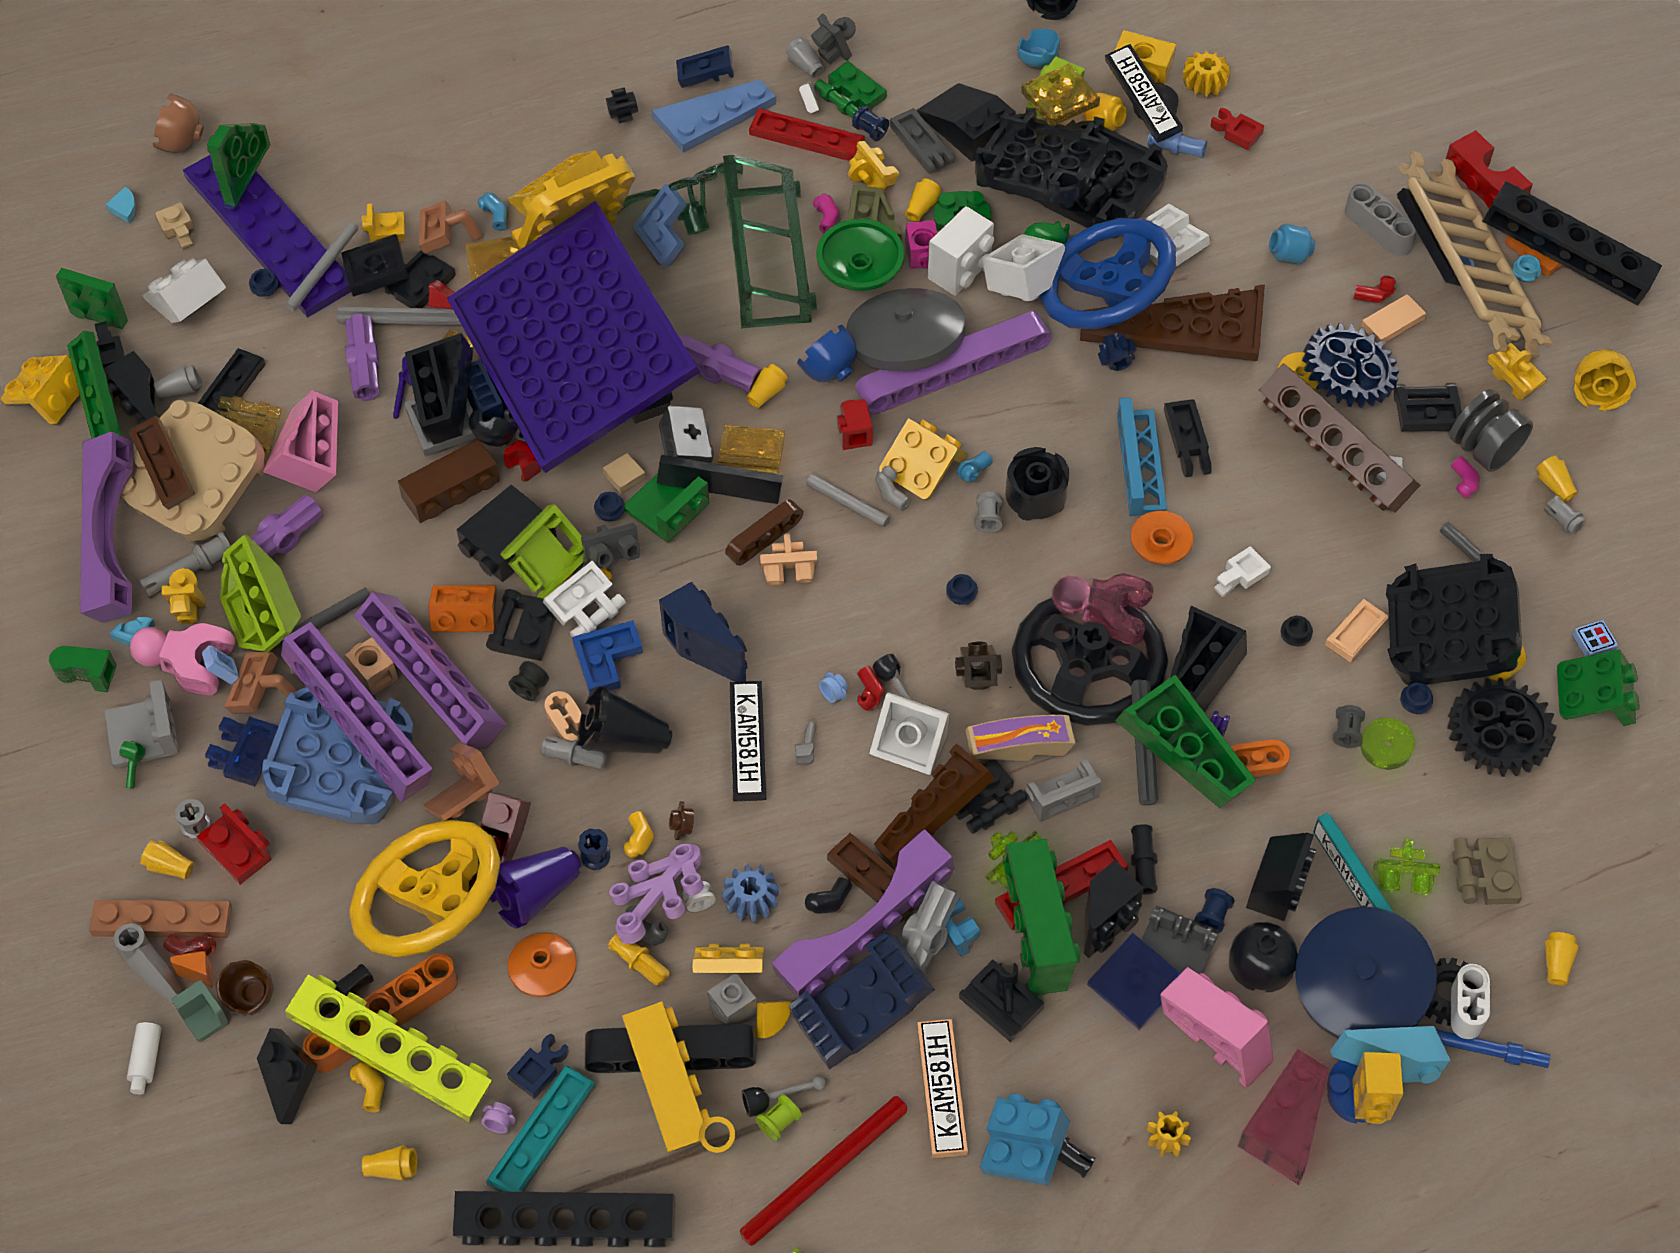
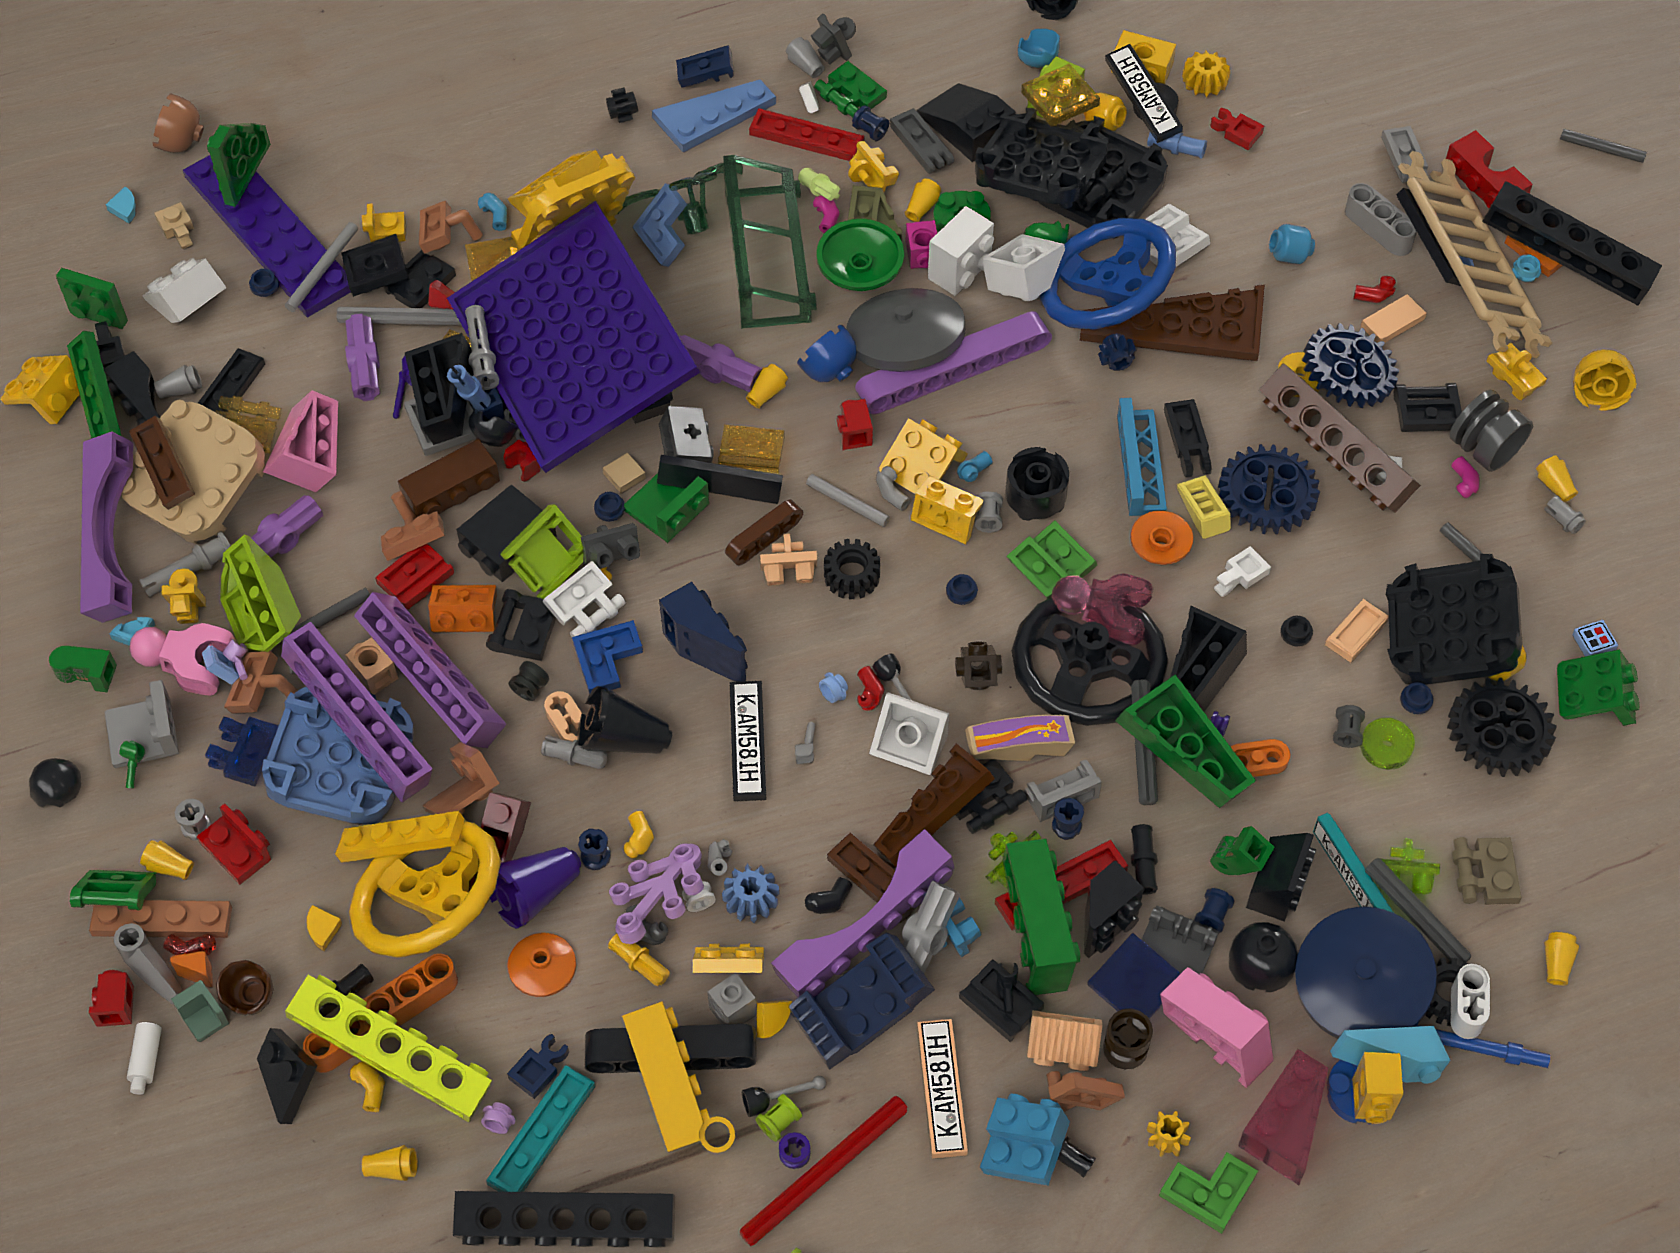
(54, 782): none -> black hair
(112, 999): none -> red brick
(113, 888): none -> green plate
(235, 653): none -> lavender hand
(322, 926): none -> yellow tile
(400, 836): none -> yellow plate
(414, 575): none -> red plate
(415, 531): none -> nougat plate
(469, 387): none -> medium blue pin
(483, 368): none -> light grey pin
(681, 820): reddish brown plate -> none
(716, 853): none -> light grey arm
(790, 1161): none -> dark purple bush
(819, 184): none -> yellowish green axle
(851, 554): none -> black tyre
(945, 509): none -> yellow bracket
(1051, 557): none -> bright green slope
(1064, 1040): none -> light nougat brick
(1070, 809): none -> dark blue bush
(1083, 1091): none -> nougat plate
(1127, 1038): none -> dark brown wheel
(1209, 523): none -> light yellow slope
(1211, 1200): none -> bright green plate
(1237, 854): none -> green leg
(1297, 491): none -> dark blue gear
(1399, 145): none -> light grey hinge
(1417, 911): none -> dark grey axle
(1603, 145): none -> dark grey bar

